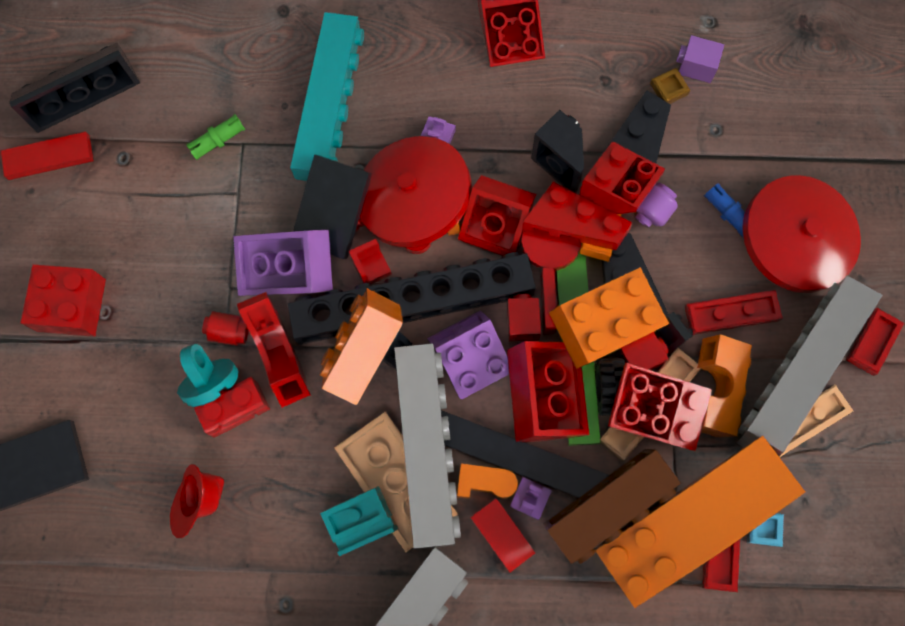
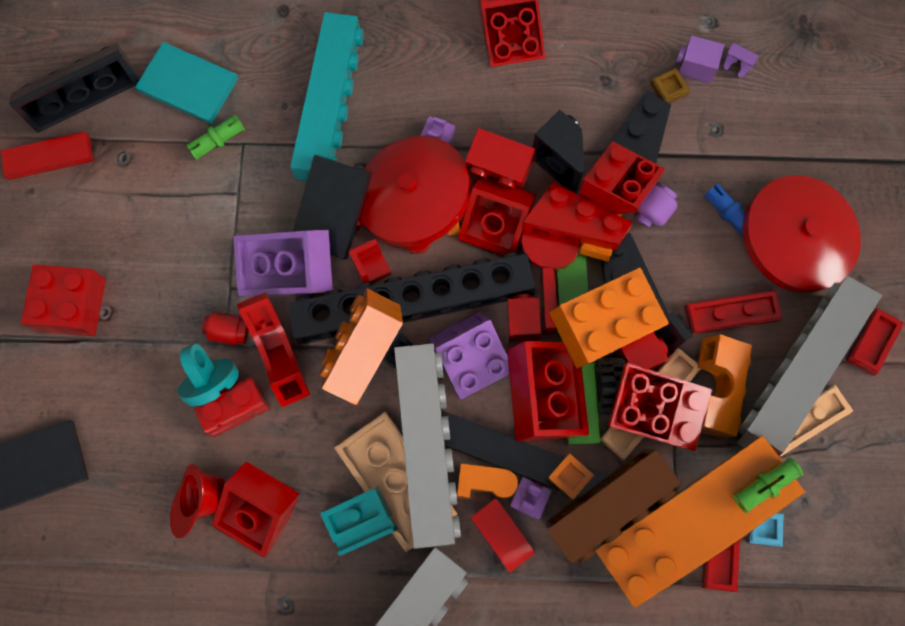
(187, 83): none -> teal tile
(254, 508): none -> red slope
(500, 159): none -> red slope
(570, 476): none -> orange tile
(739, 53): none -> medium lavender tile
(785, 472): none -> bright green pin

